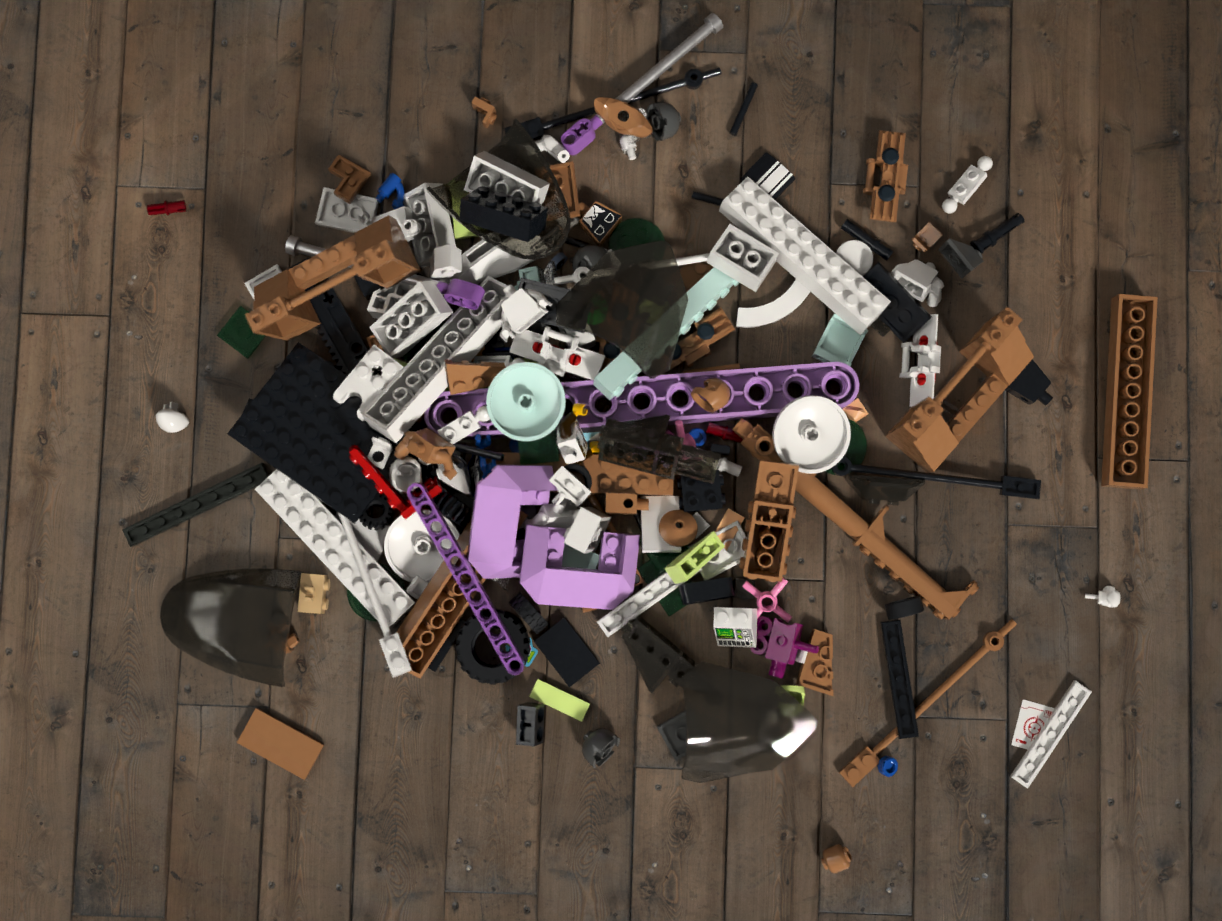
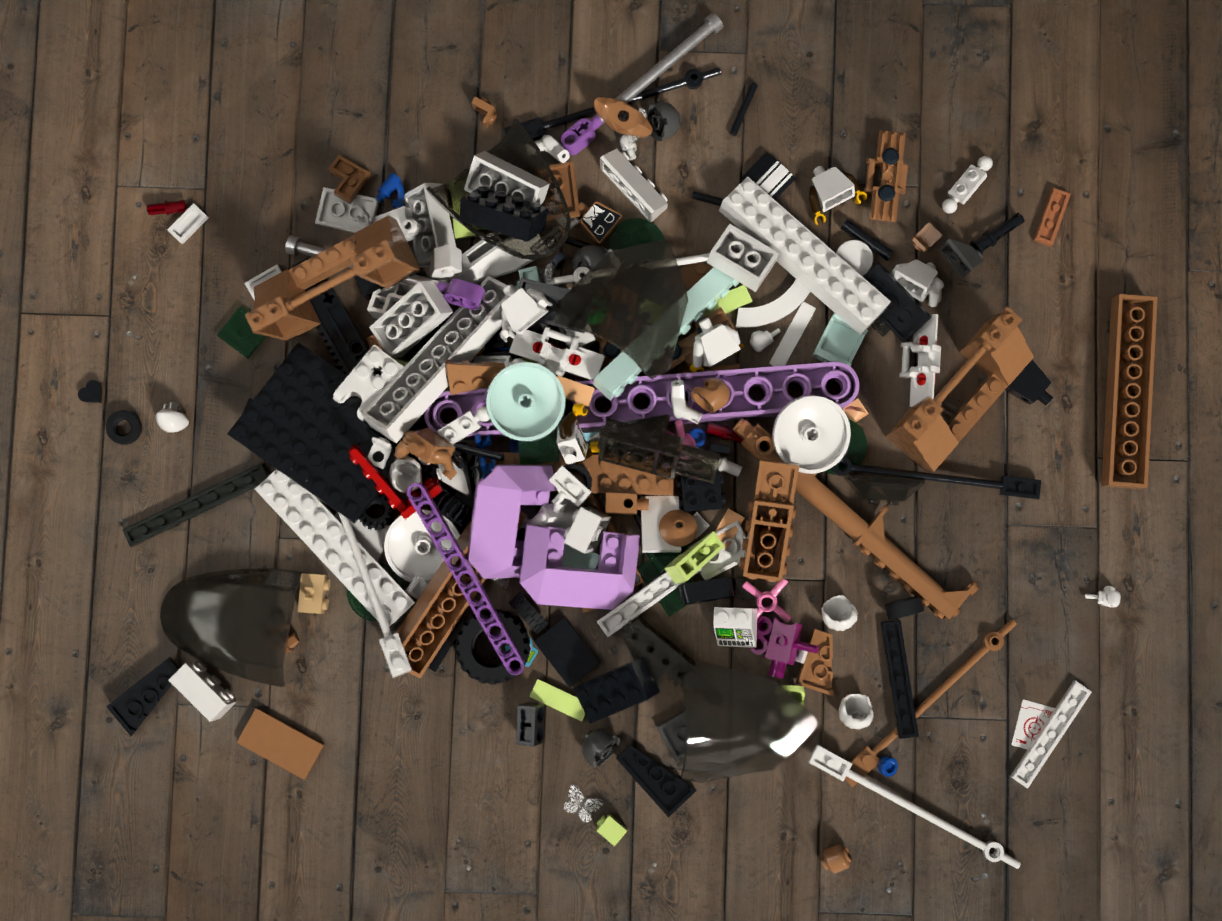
(91, 393): none -> black tile
(115, 418): none -> black tyre
(140, 699): none -> black wing
(187, 223): none -> white tile
(203, 690): none -> white brick
(576, 391): none -> light nougat tile
(581, 805): none -> clear animal
(611, 829): none -> yellowish green brick
(617, 690): none -> black brick
(633, 184): none -> white slope
(659, 784): none -> black wing
(679, 404): none -> white arm
(714, 344): none -> white torso
(733, 300): none -> yellowish green tile
(760, 339): none -> white piece
(792, 335): none -> white sticker
(831, 189): none -> white torso
(839, 613): none -> white hair
(840, 769): none -> white bar
(856, 711): none -> white hair
(1052, 217): none -> nougat tile

